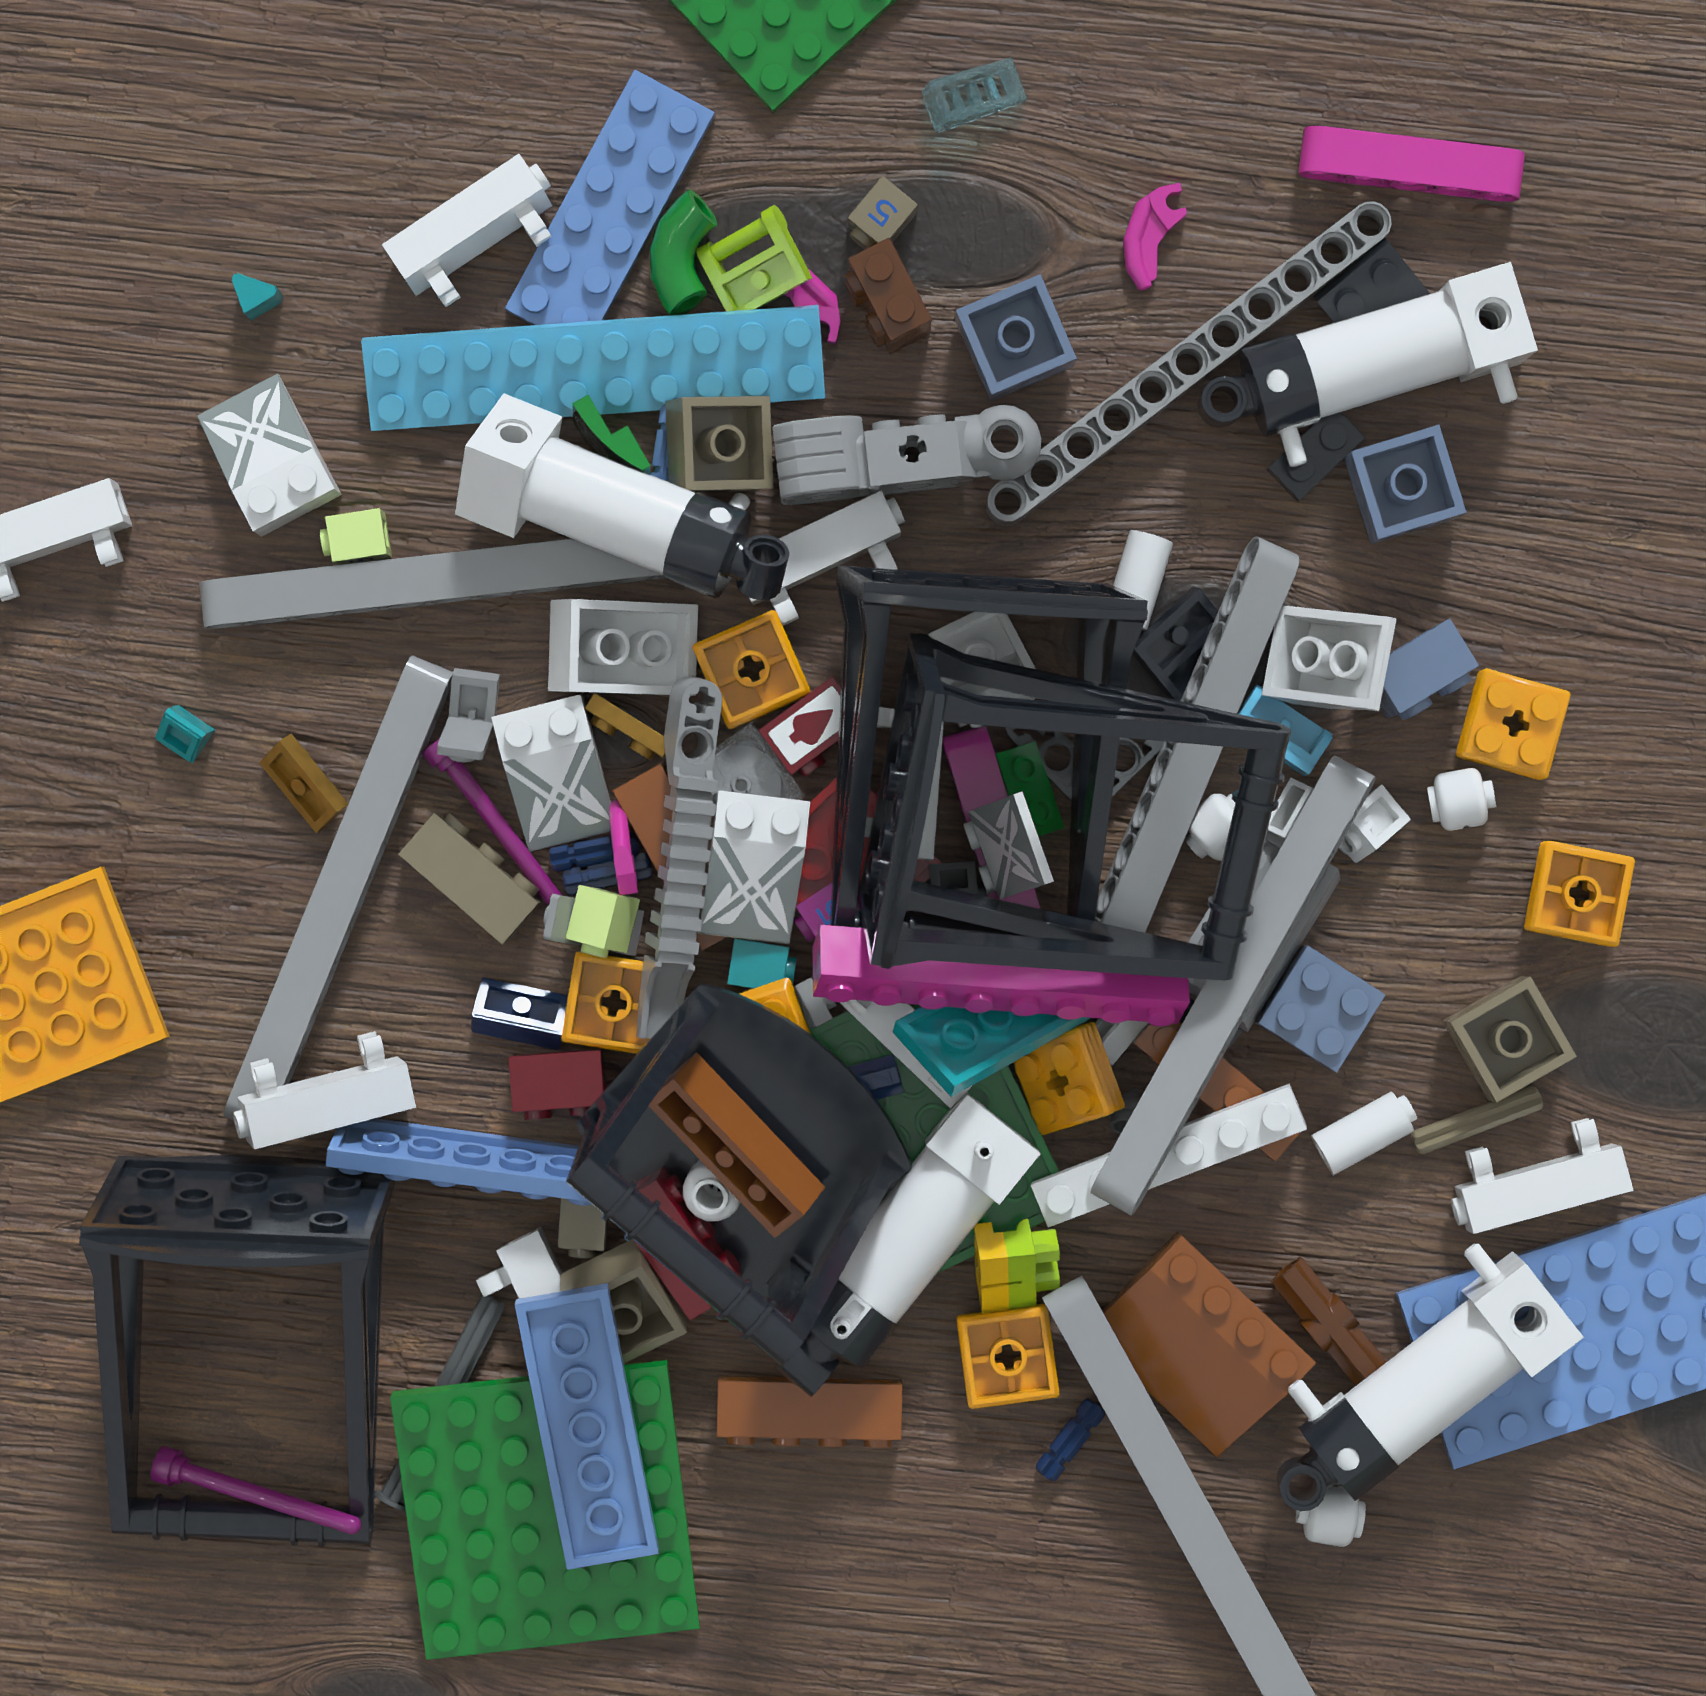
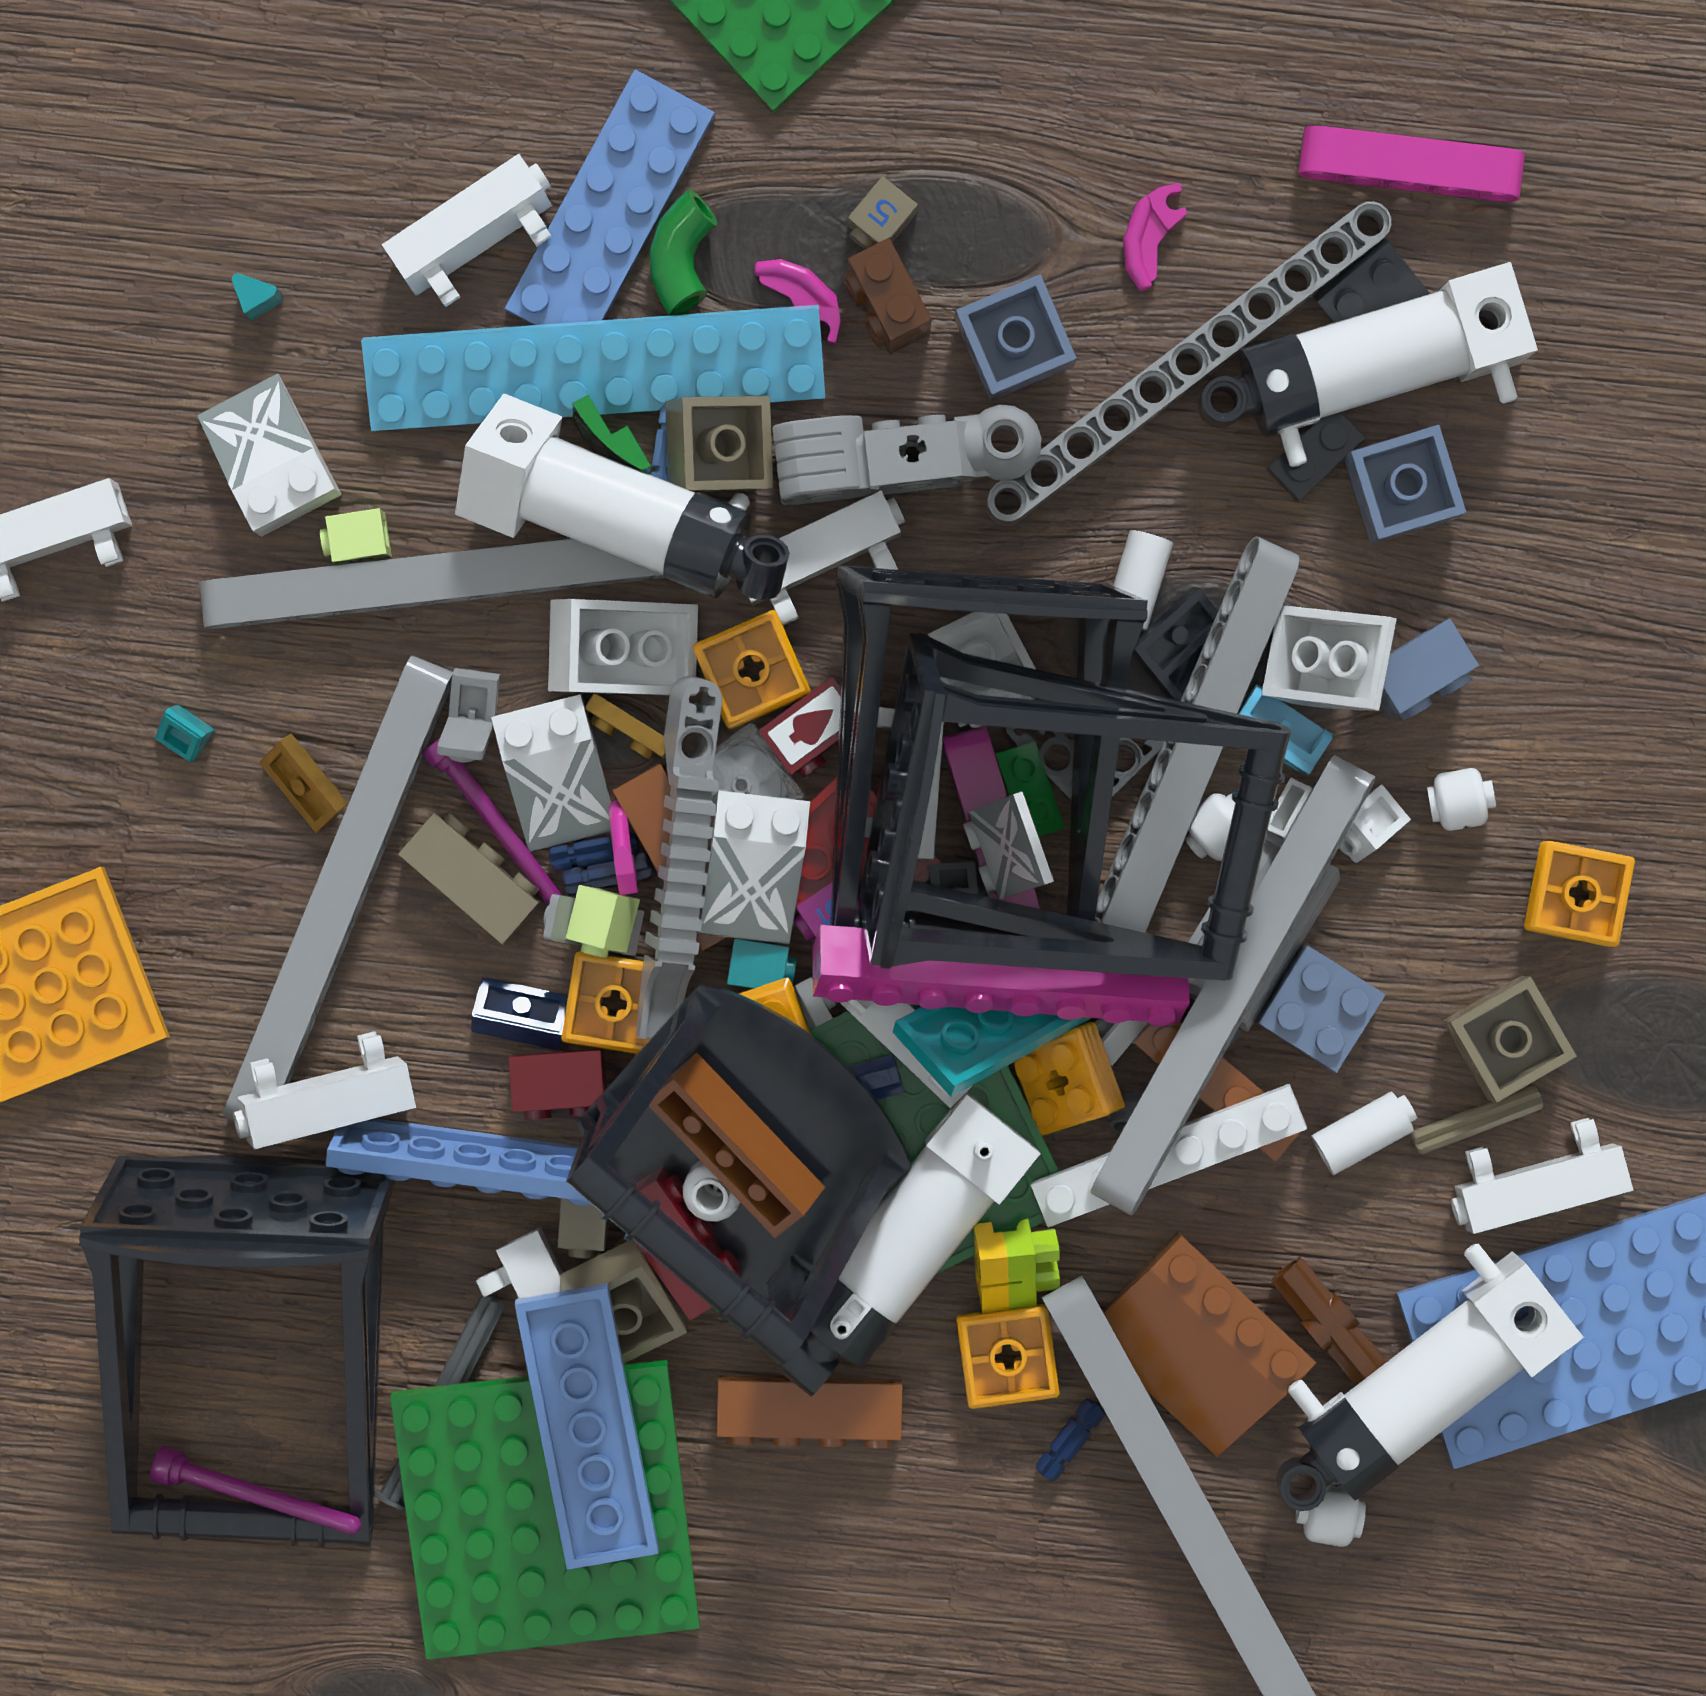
(764, 275): lime plate -> none
(937, 105): clear light blue slope -> none
(1487, 739): light orange brick -> none

